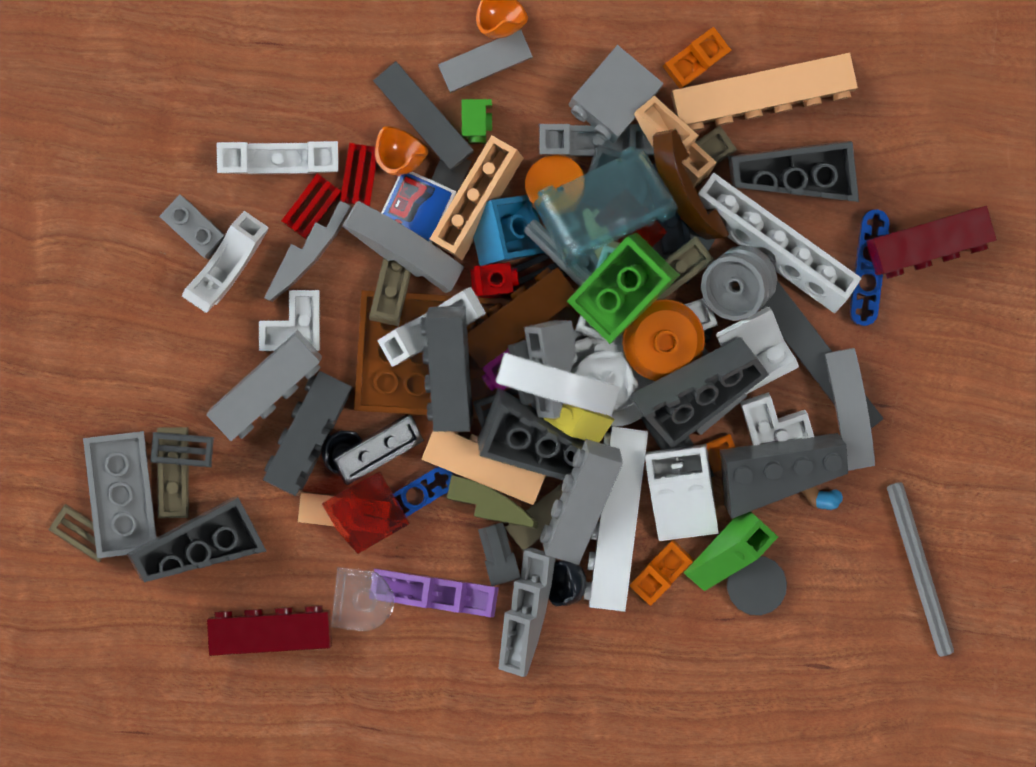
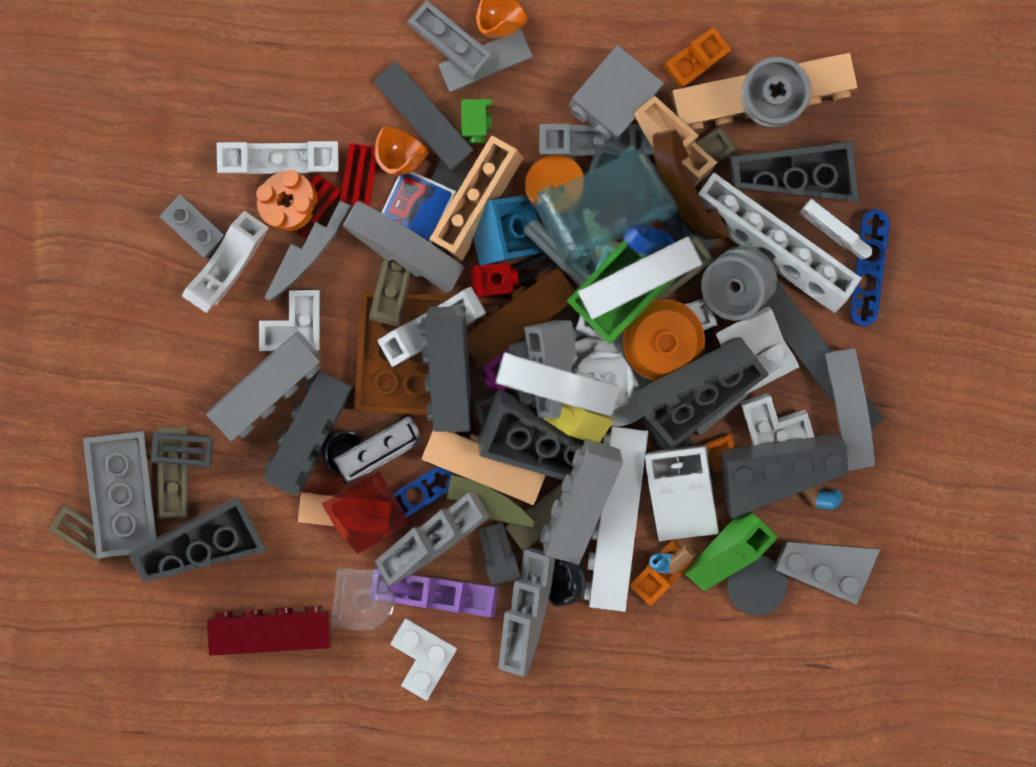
(275, 189): none -> orange plate
(431, 657): none -> white plate
(432, 539): none -> light grey slope
(450, 40): none -> light grey tile
(640, 277): none -> white slope
(647, 239): none -> blue beam
(671, 562): none -> arm
(775, 74): none -> light grey wheel
(828, 567): none -> light grey wing
(835, 229): none -> white piece
(920, 569): light grey axle -> none
(930, 241): dark red brick -> none

